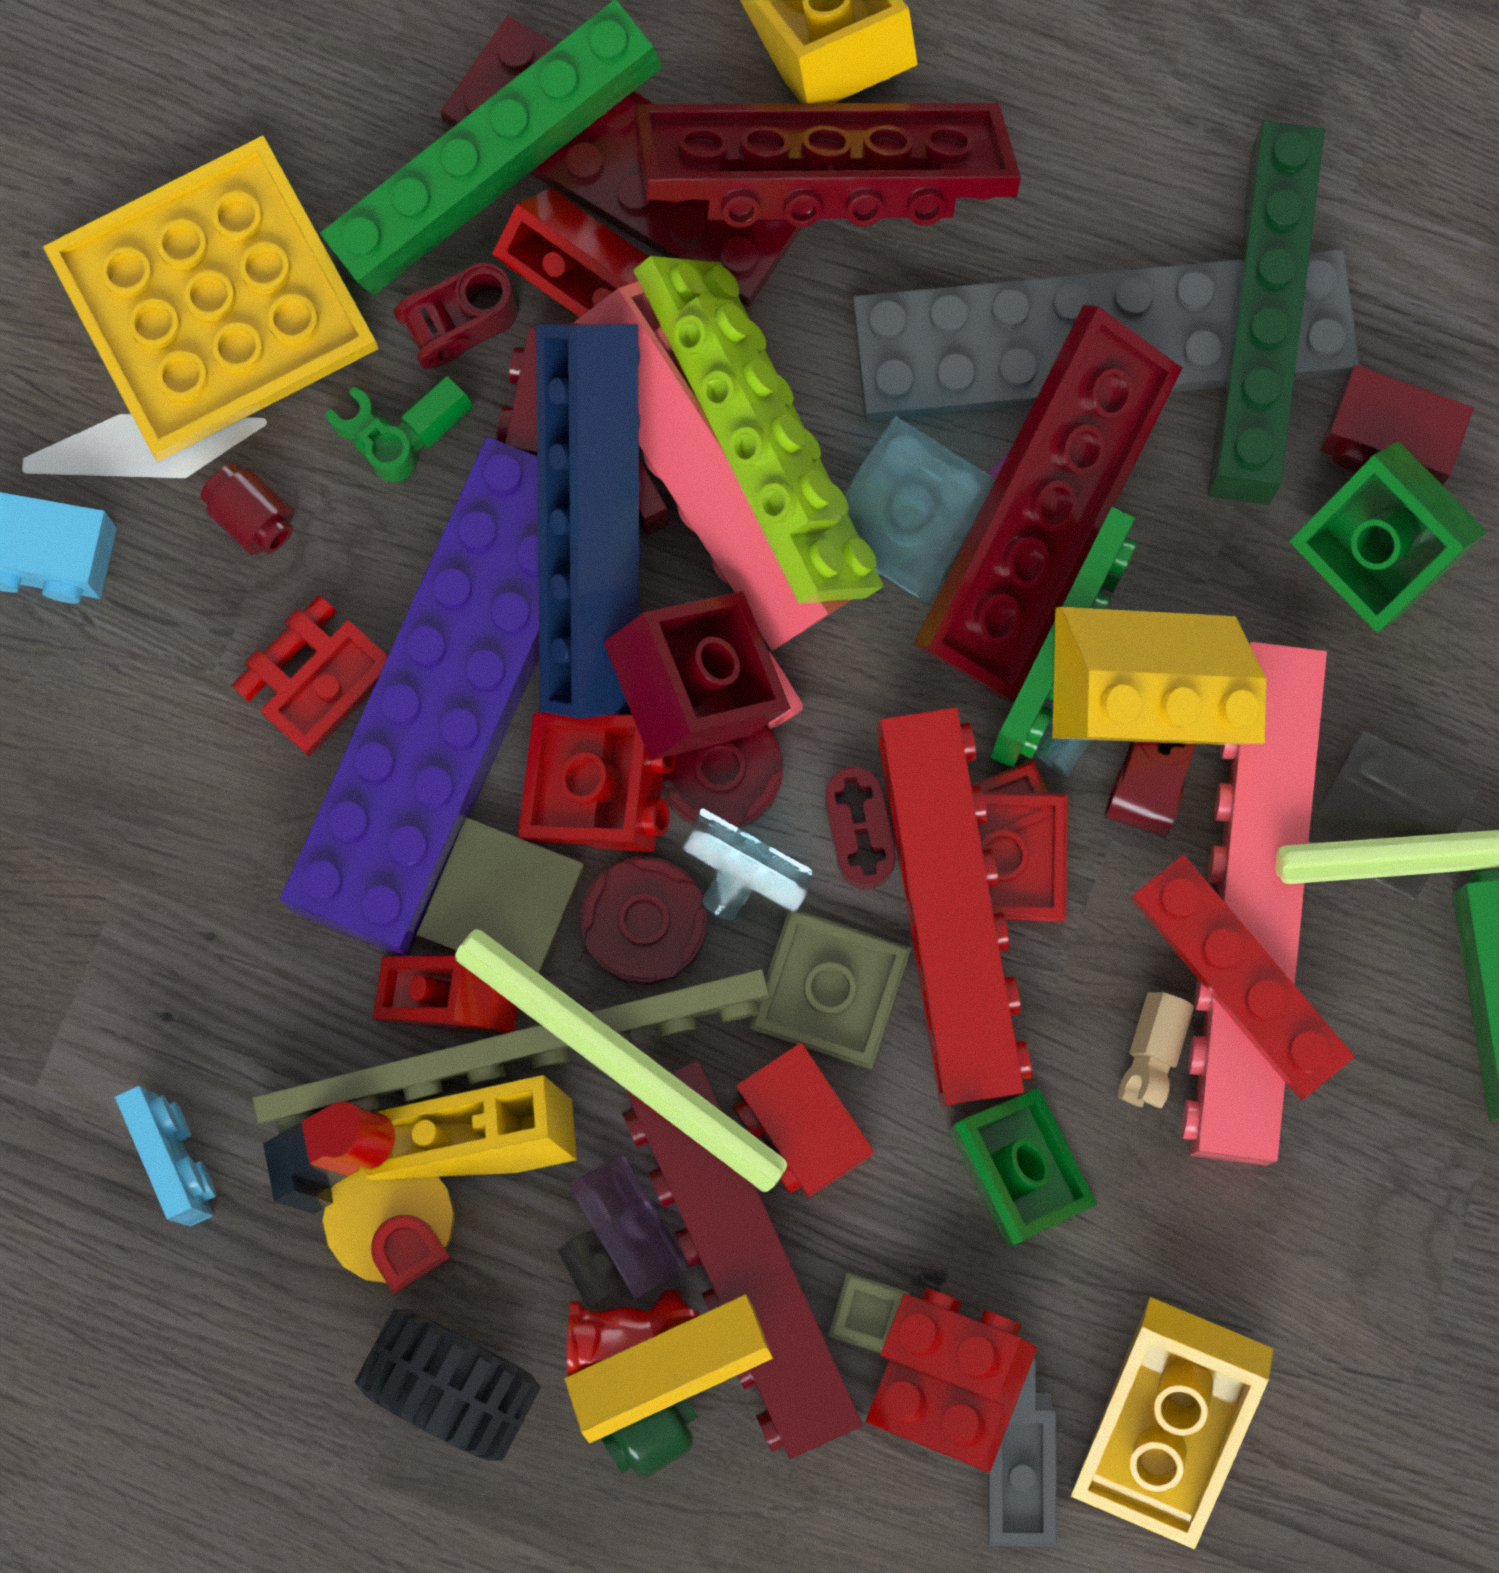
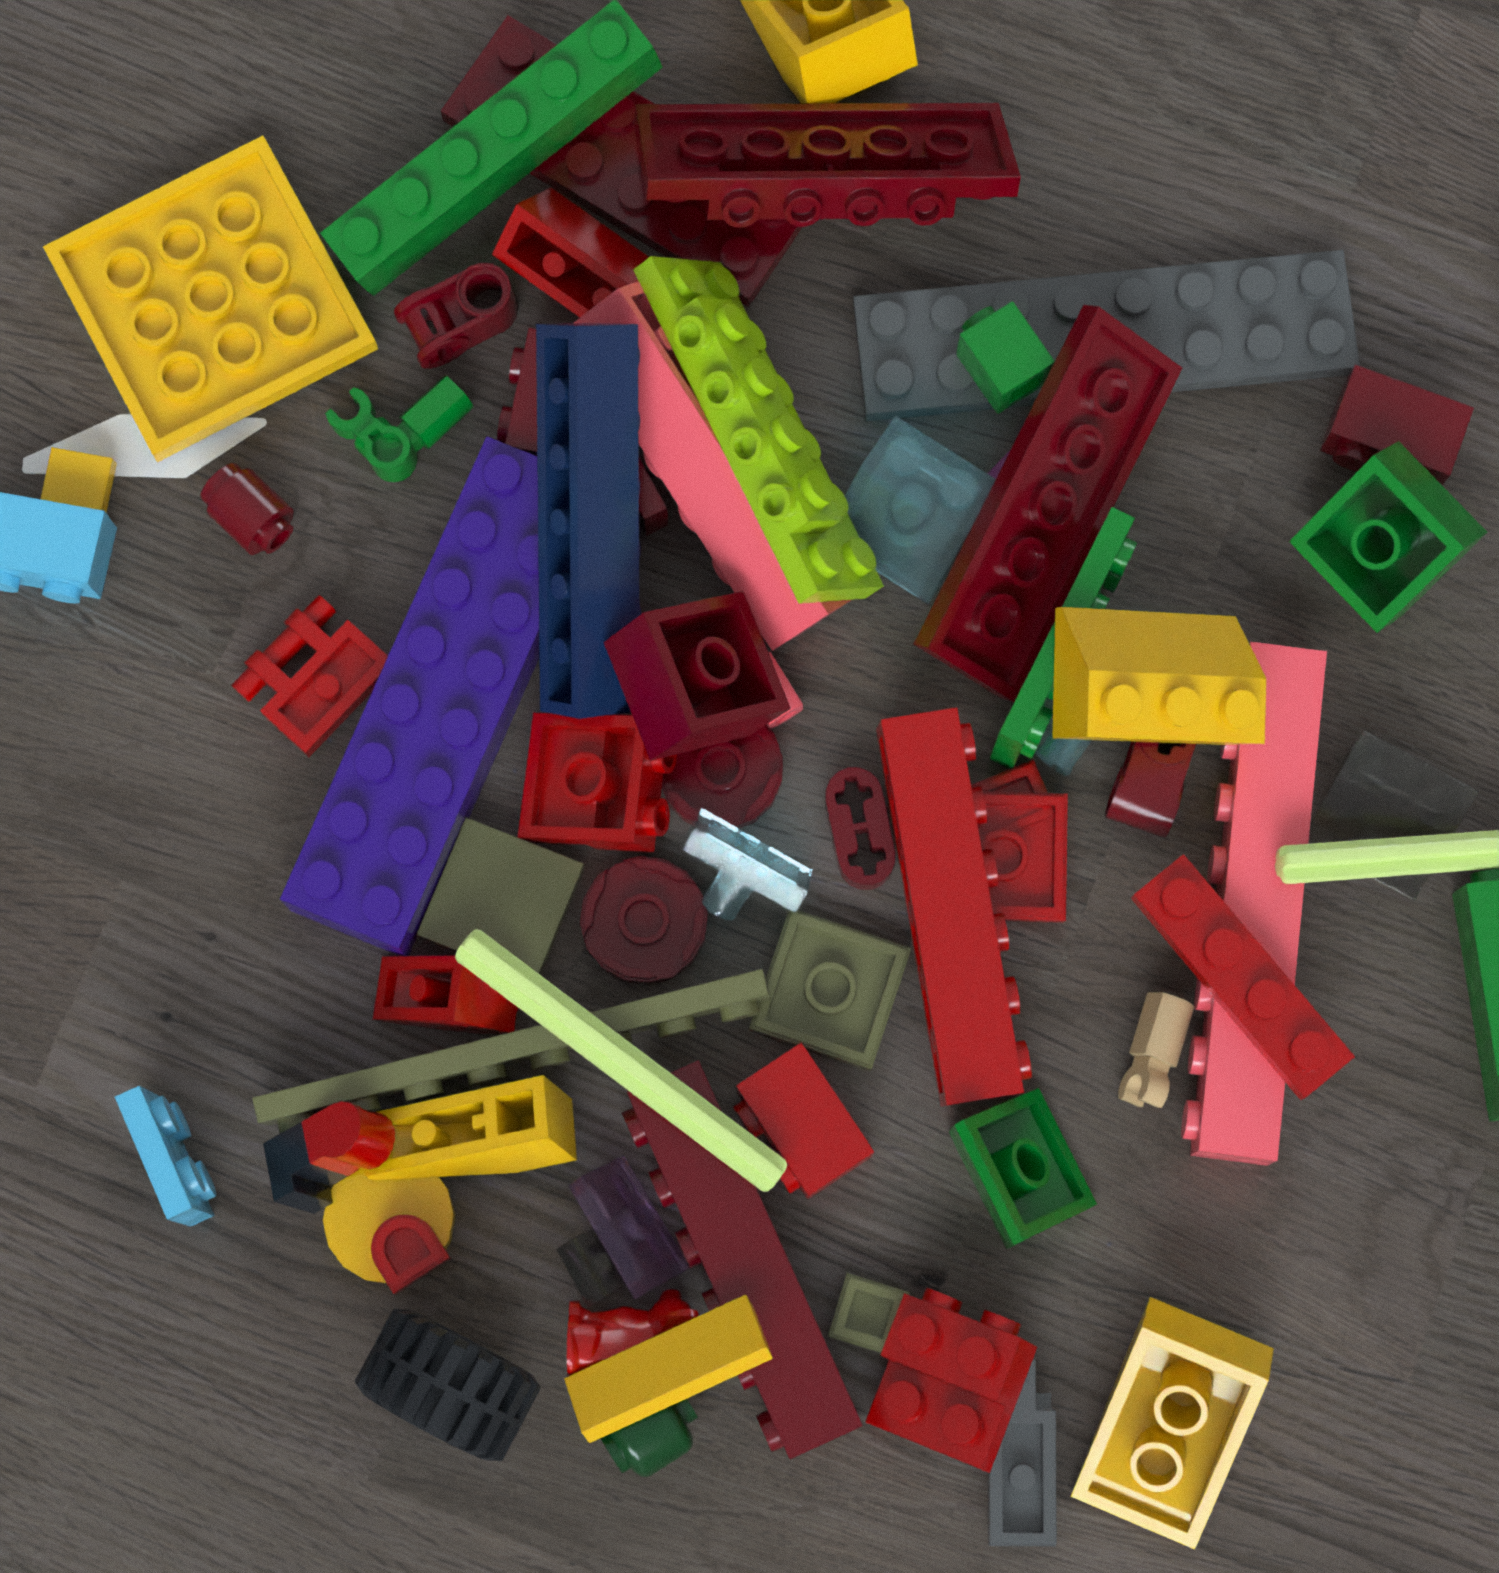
(79, 479): none -> yellow tile
(1003, 355): none -> green brick
(1268, 313): dark green arch -> none

